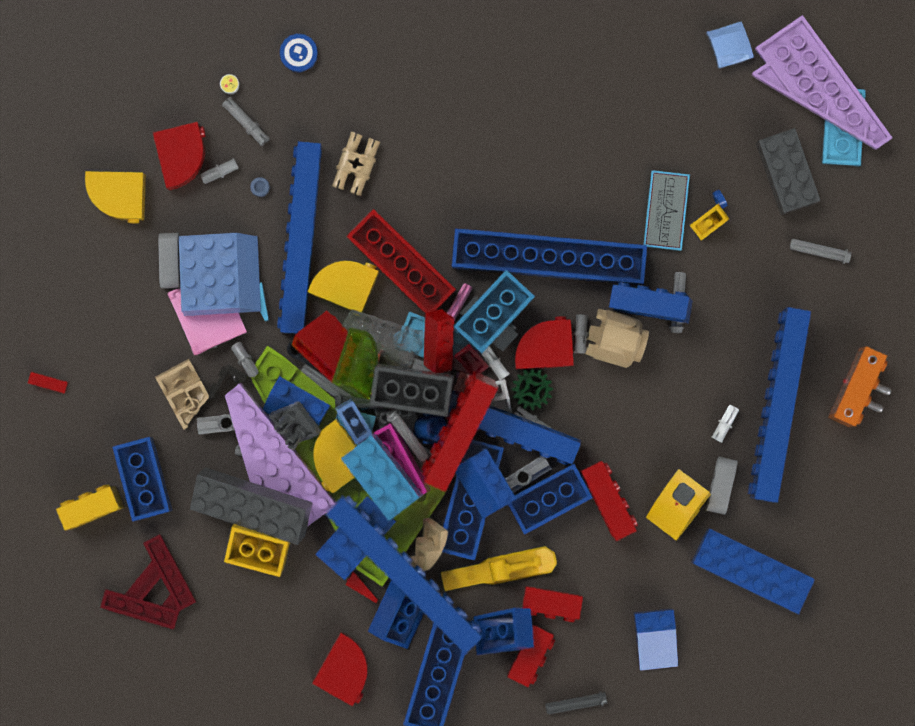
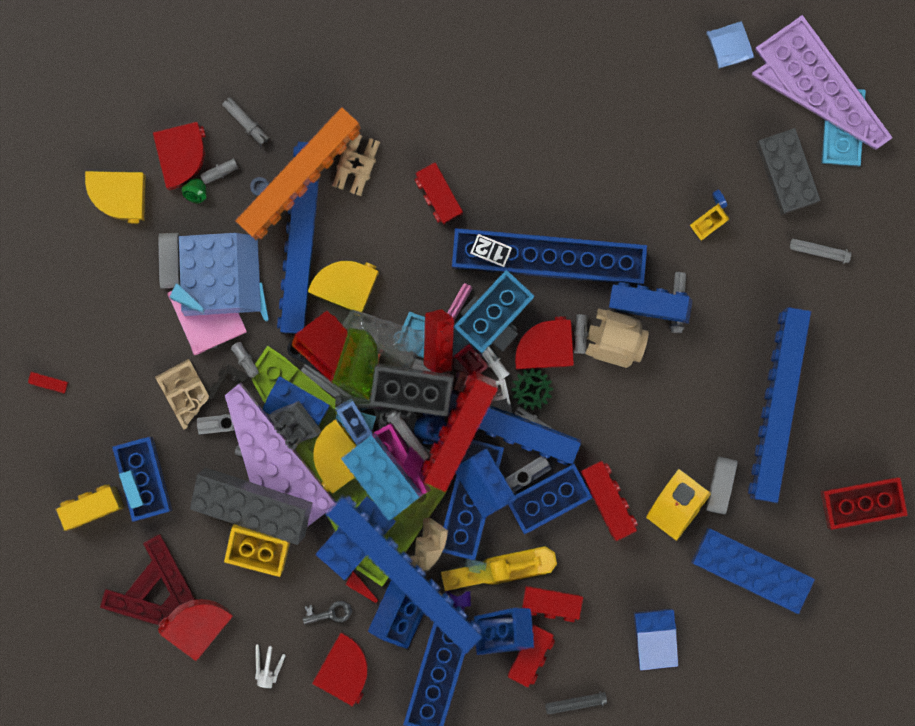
(131, 489): none -> medium azure piece
(181, 296): none -> medium azure piece
(194, 191): none -> green cone
(194, 625): none -> red brick
(229, 84): light yellow tile -> none
(266, 678): none -> white plant
(298, 53): blue tile -> none
(298, 174): none -> orange brick
(311, 617): none -> dark grey piece
(401, 263): red brick -> none
(413, 464): none -> magenta sticker
(438, 194): none -> red brick
(461, 601): none -> dark purple piece
(475, 566): none -> clear light blue plate
(491, 250): none -> sticker
(666, 210): light grey tile -> none
(725, 423): white axle -> none
(858, 386): orange piece -> none
(864, 503): none -> red brick

